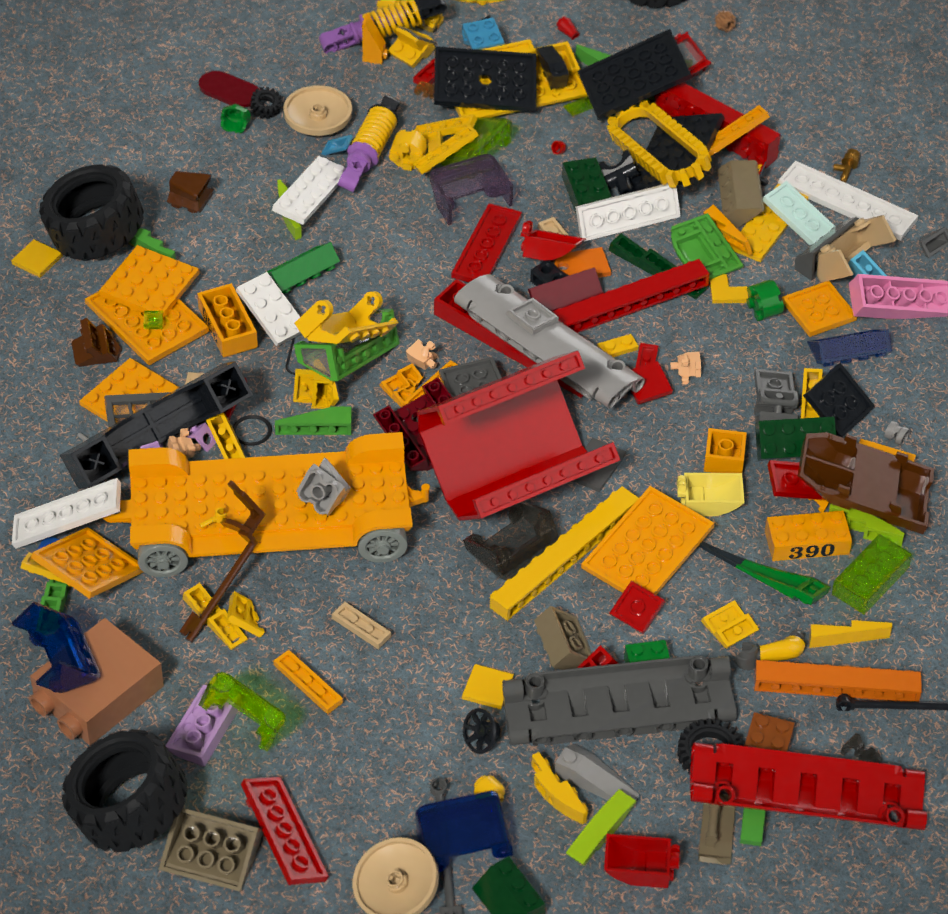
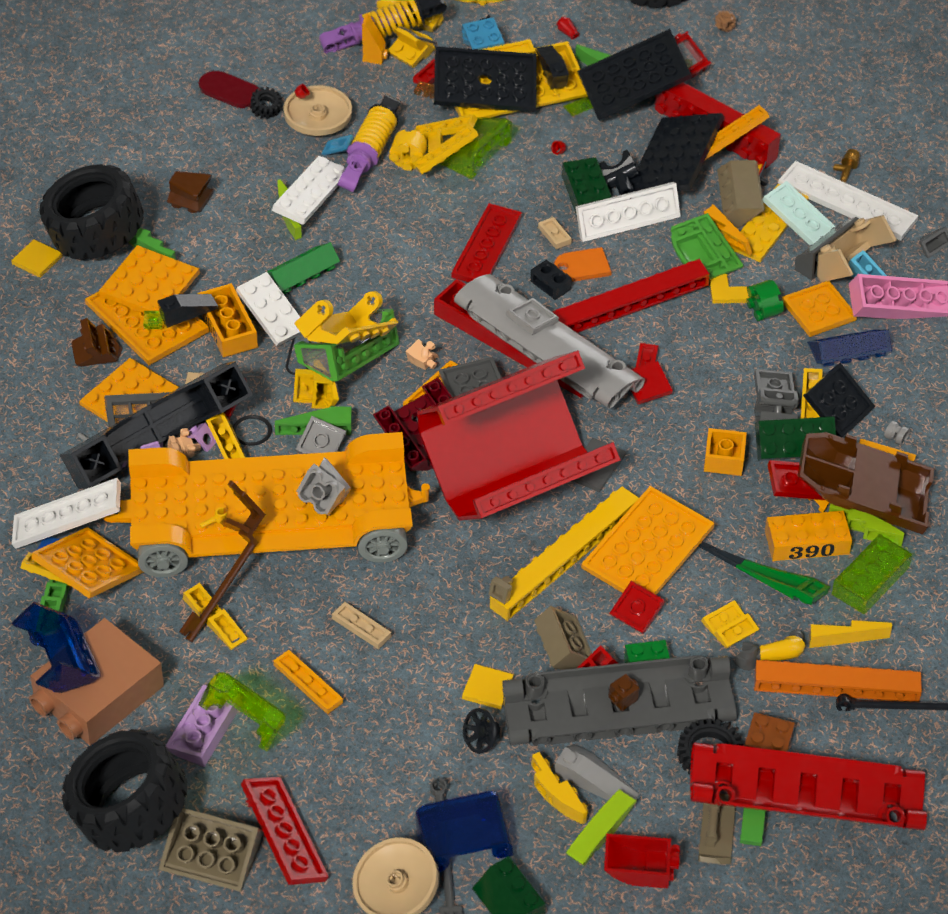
(184, 307): none -> black slope
(234, 118): green hair -> none
(242, 614): yellow wing -> none
(301, 91): none -> red hinge
(320, 437): none -> light grey tile
(406, 380): light orange slope -> none
(467, 178): clear purple windscreen -> none
(489, 783): yellow head -> none
(501, 589): none -> dark tan tile
(517, 543): clear smoke windscreen -> none
(545, 244): red piece -> none
(567, 290): dark red tile -> none
(619, 345): yellow plate -> none
(624, 692): none -> reddish brown brick
(646, 260): dark green slope -> none
(673, 129): yellow piece -> none
(688, 365): light nougat piece -> none
(711, 492): light yellow piece -> none
(863, 754): clear smoke leg -> none

